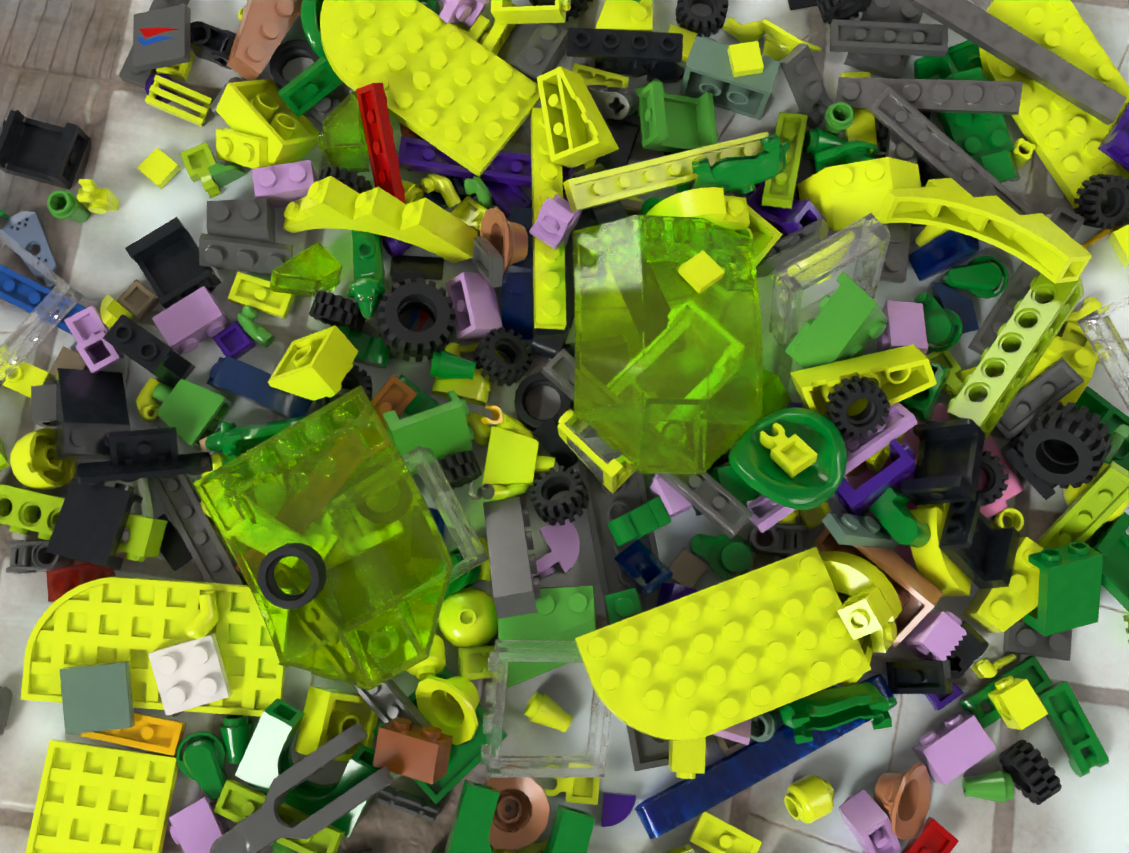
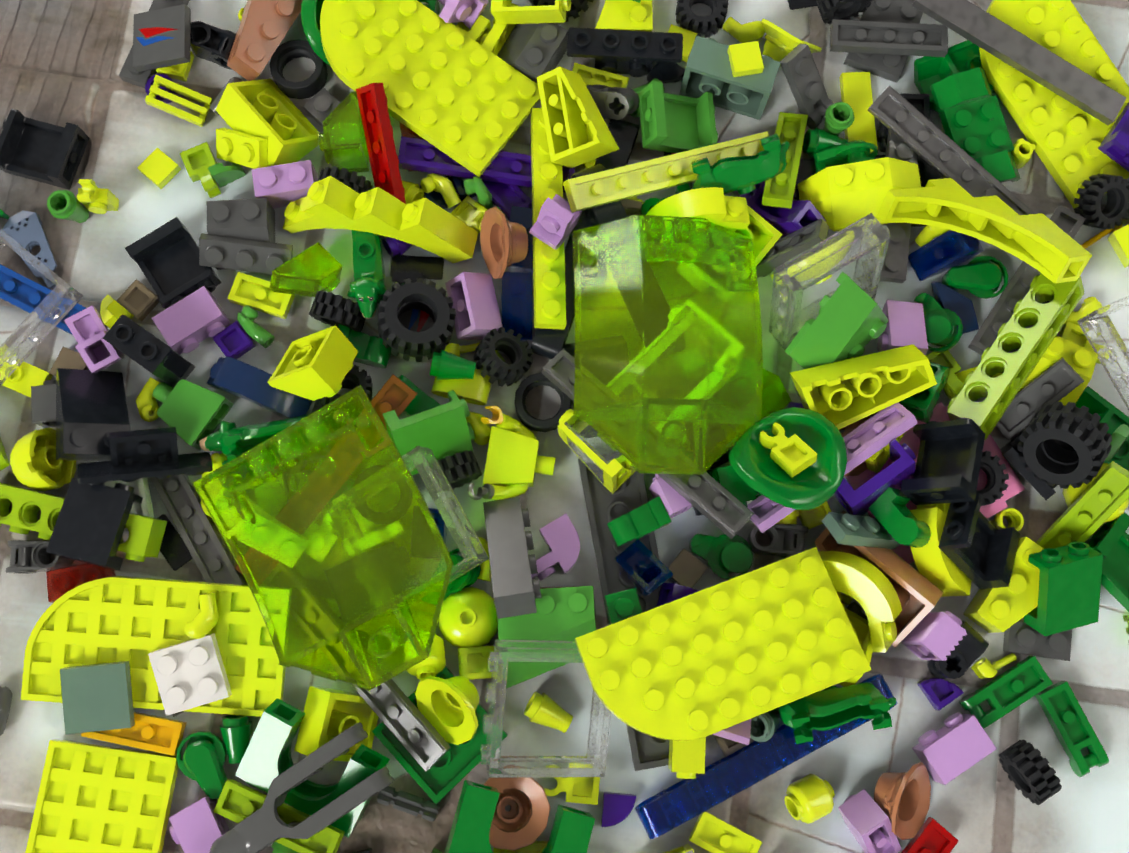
(267, 581): black tyre -> none
(310, 87): green plate -> none
(413, 750): dark orange brick -> none
(488, 261): dark grey tile -> none
(553, 443): black sticker -> none
(565, 507): black tyre -> none
(701, 271): neon yellow tile -> none
(865, 420): black tyre -> none
(865, 613): neon yellow brick -> none
(919, 677): black plate -> none
(935, 95): flat silver plate -> none
(989, 786): bright green cone -> none
(1017, 702): neon yellow brick -> none

